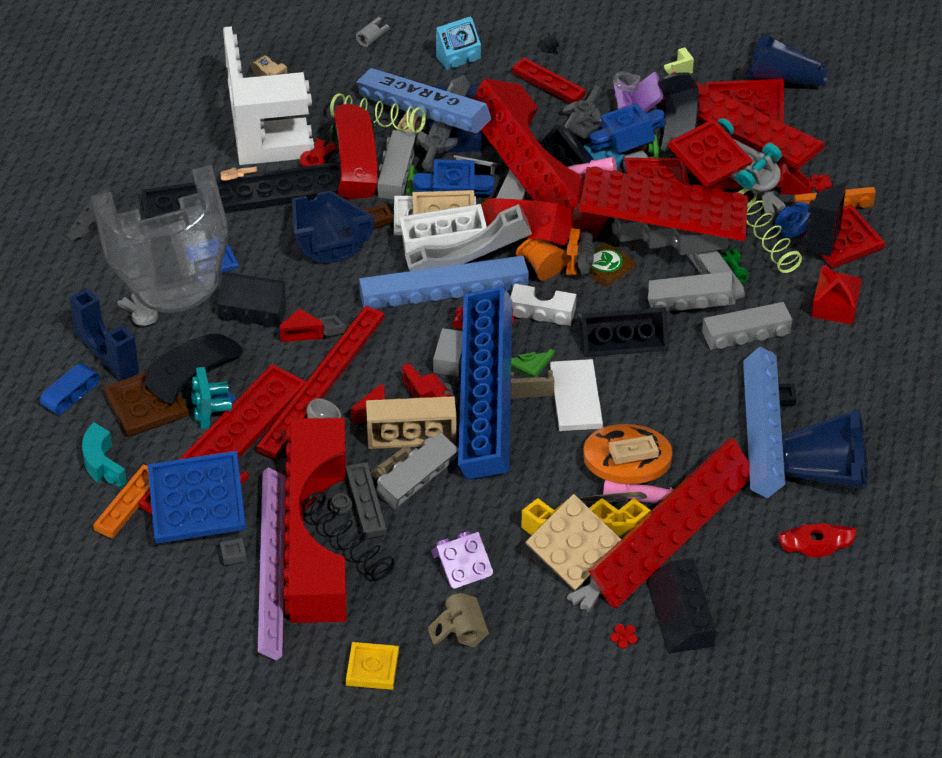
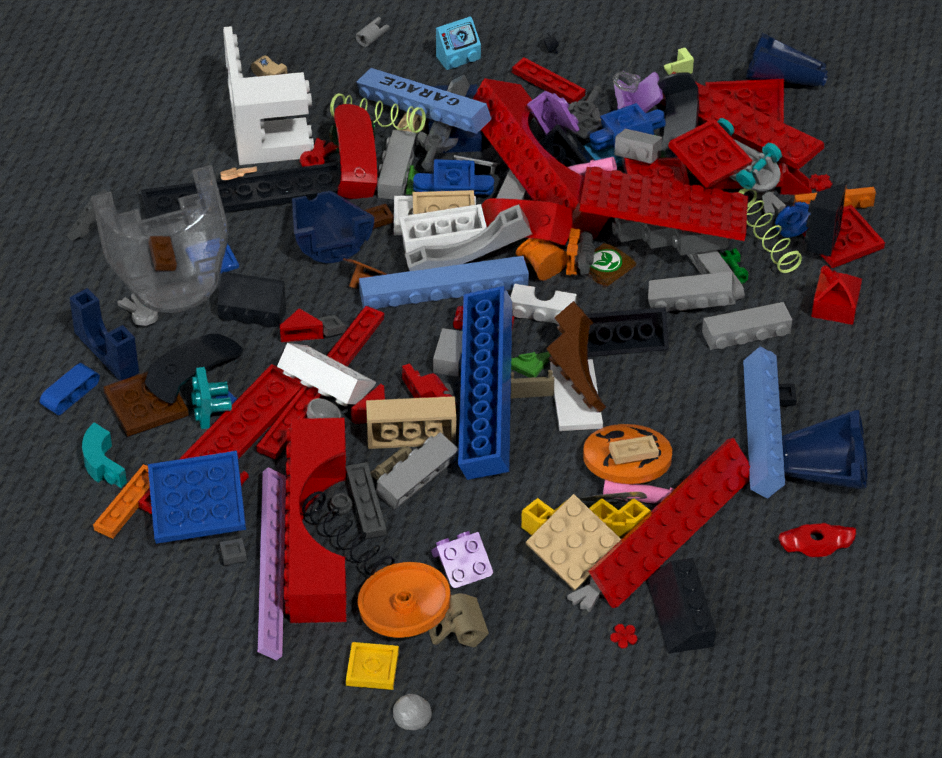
(162, 253): none -> reddish brown plate
(325, 374): none -> white slope
(358, 273): none -> dark orange shield
(404, 599): none -> orange dish
(412, 712): none -> light grey piece
(552, 110): none -> medium lavender bracket
(571, 355): none -> reddish brown arch
(638, 146): none -> light grey brick

